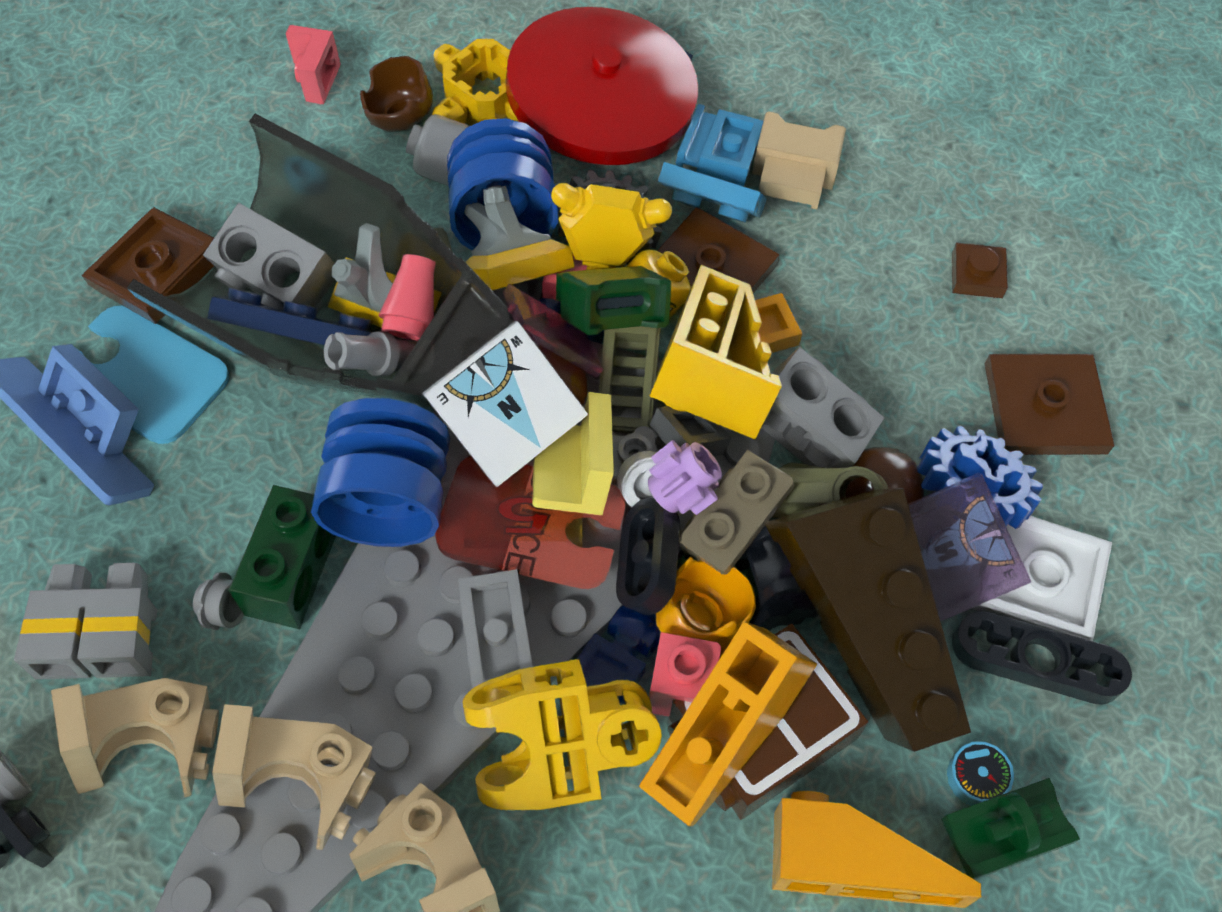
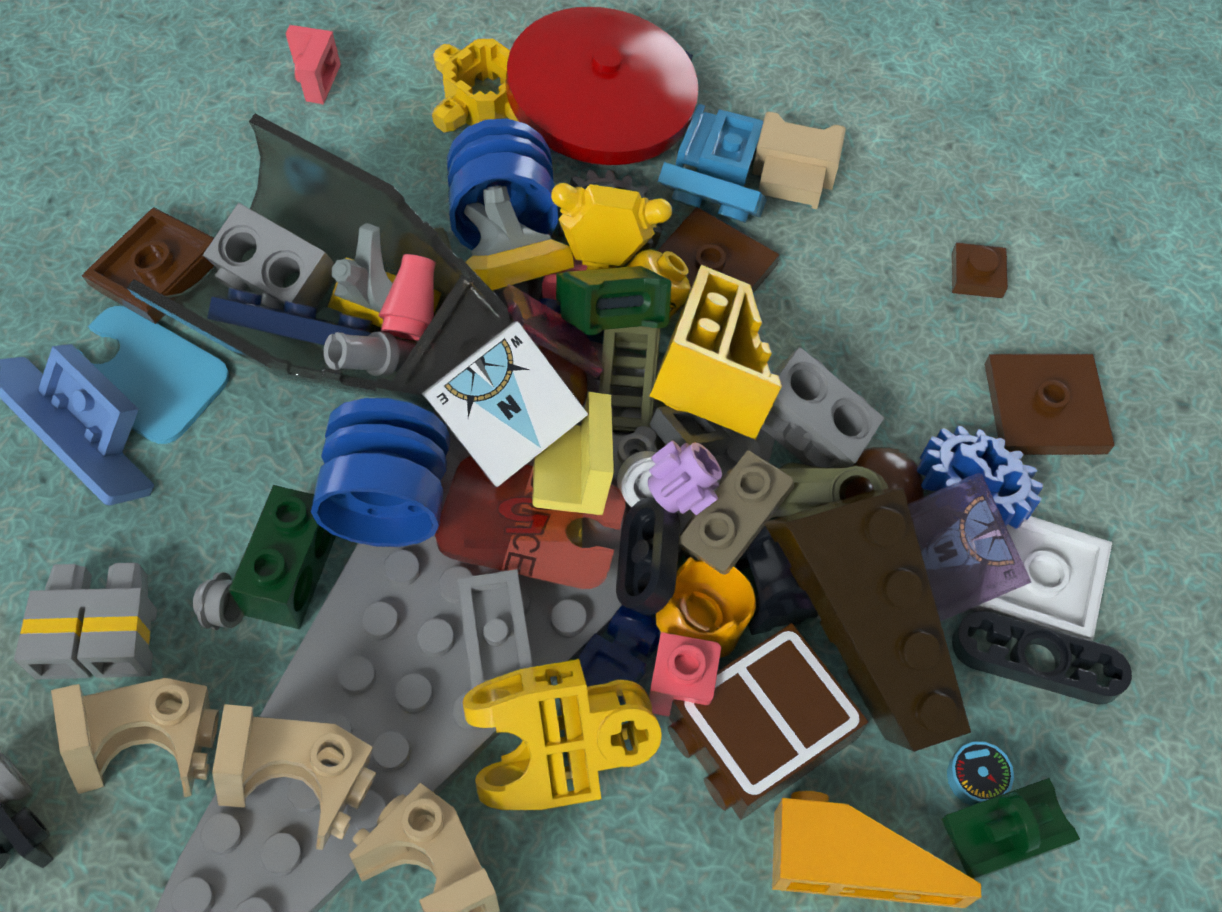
(397, 94): reddish brown hair -> none
(431, 146): light grey head -> none
(727, 721): light orange slope -> none
(778, 323): light orange plate -> none

